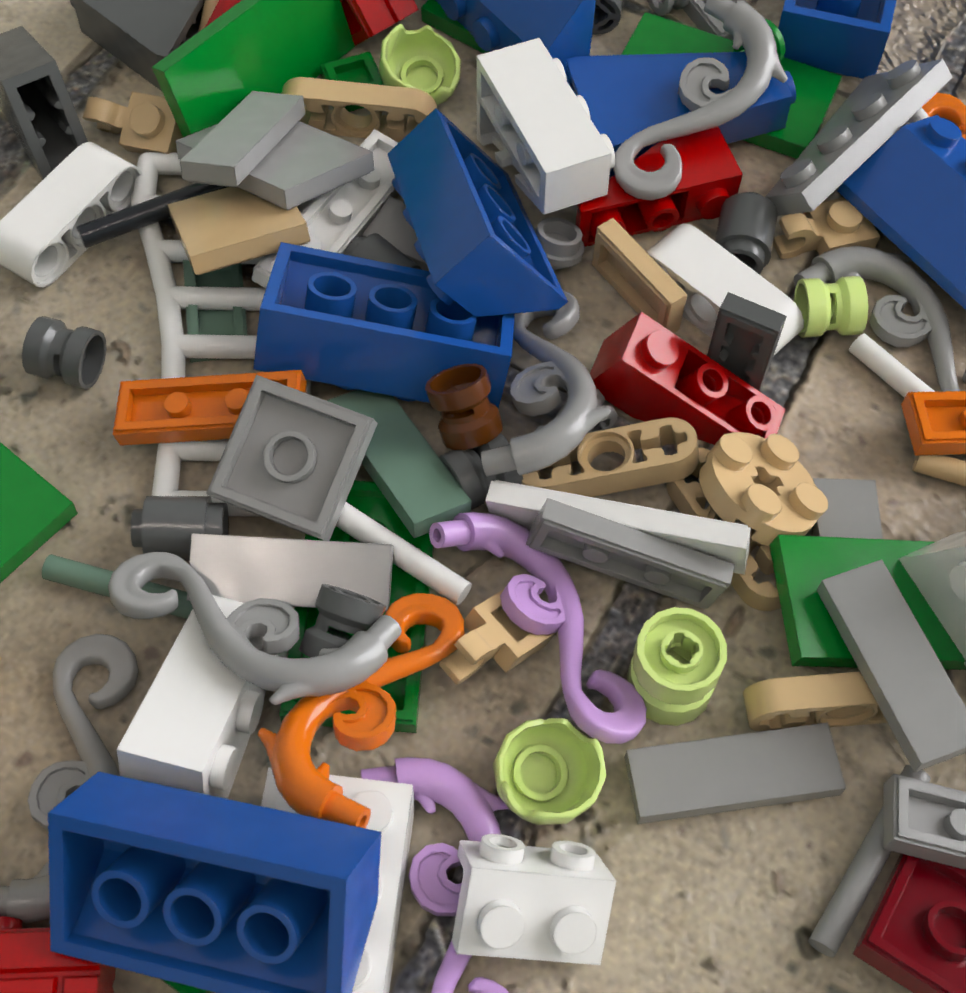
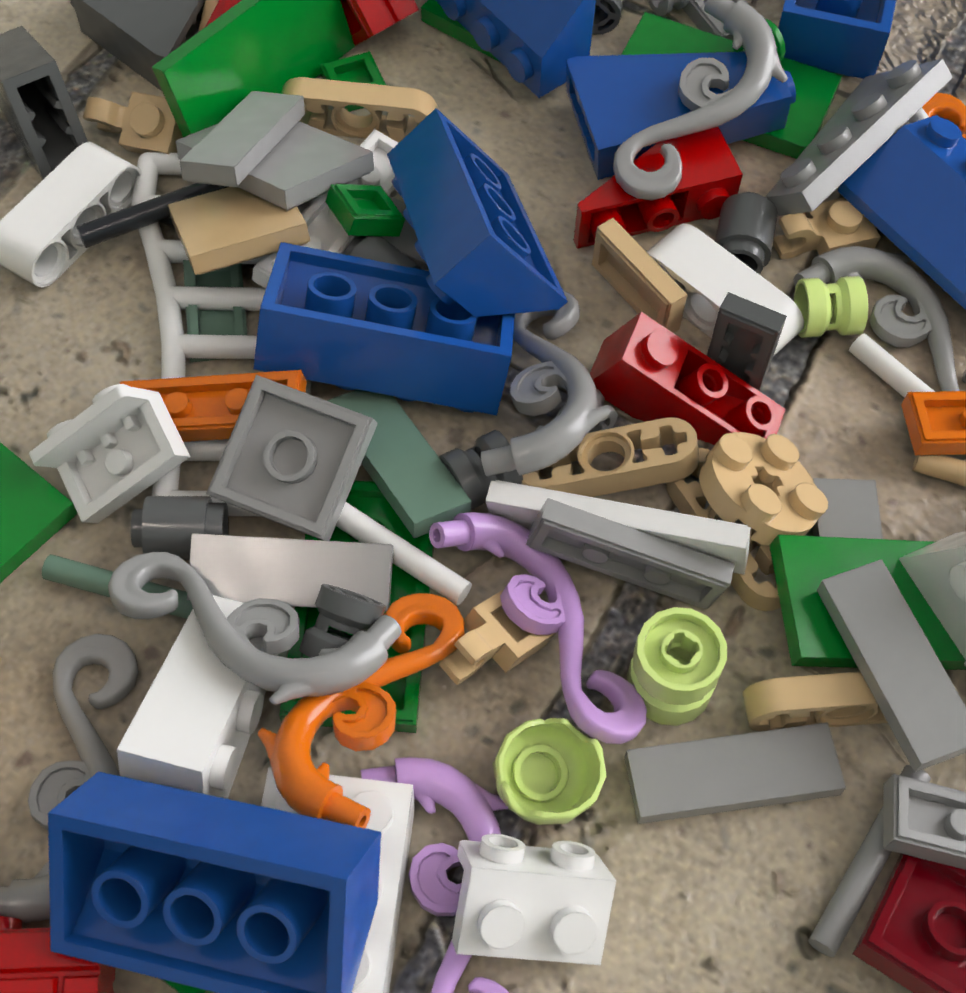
(64, 352): dark grey wheel -> none
(112, 450): none -> white bracket
(364, 210): none -> green tile
(420, 61): yellowish green hair -> none
(464, 406): reddish brown wheel -> none
(541, 127): white wedge -> none
(560, 242): light grey plate -> none

